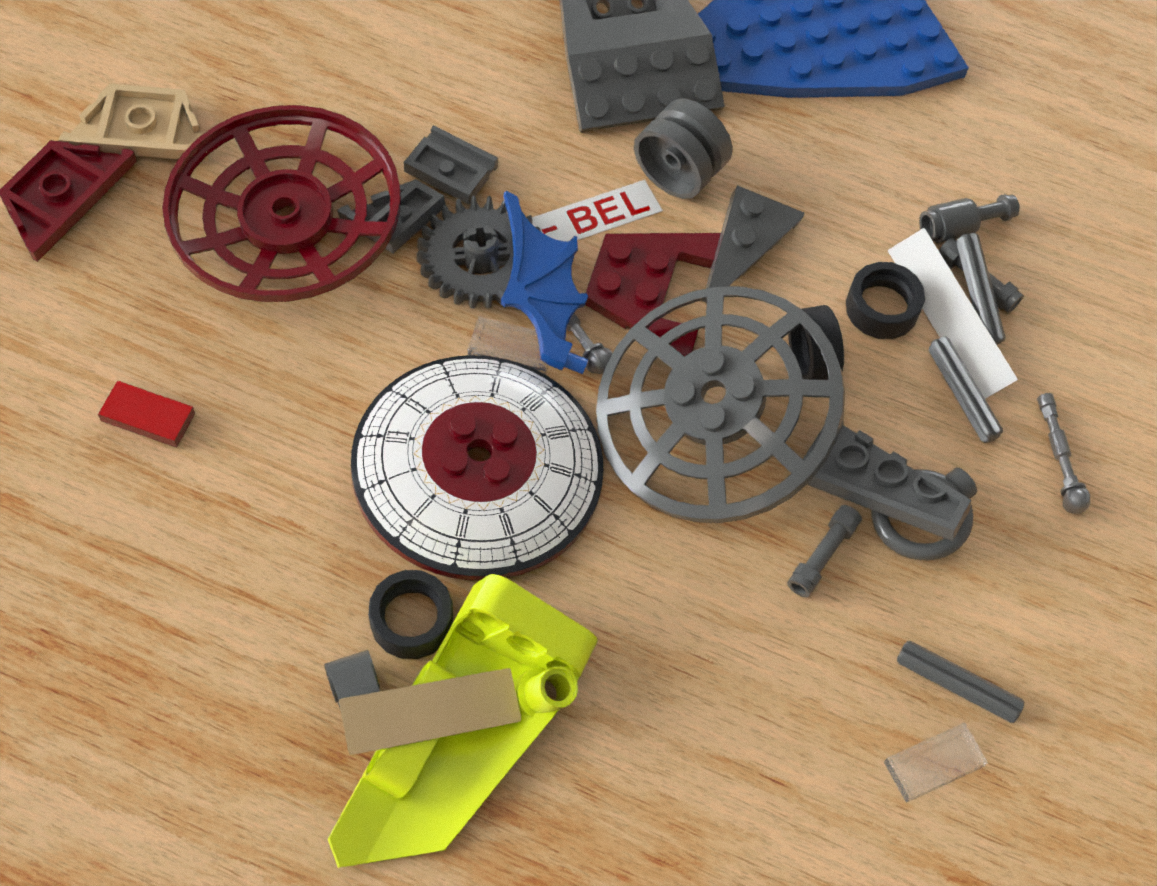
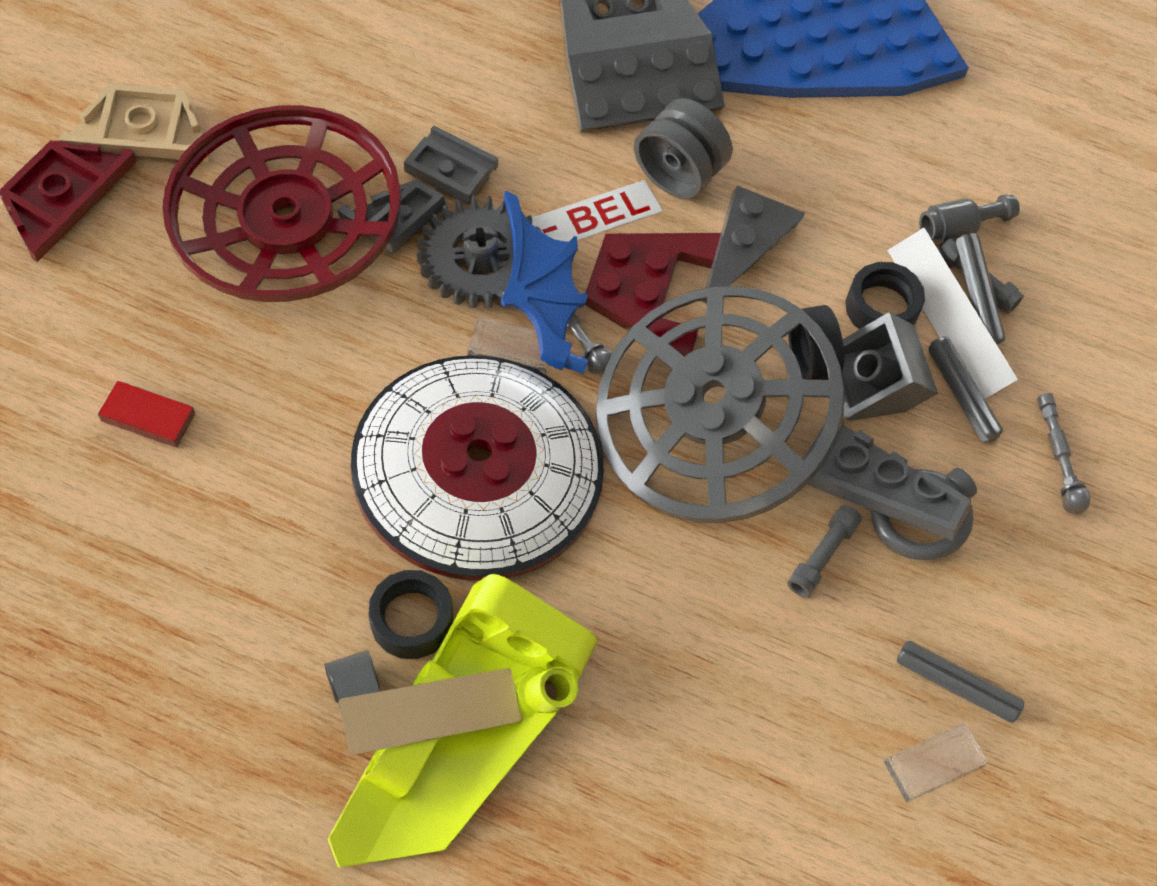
(885, 369): none -> dark grey slope

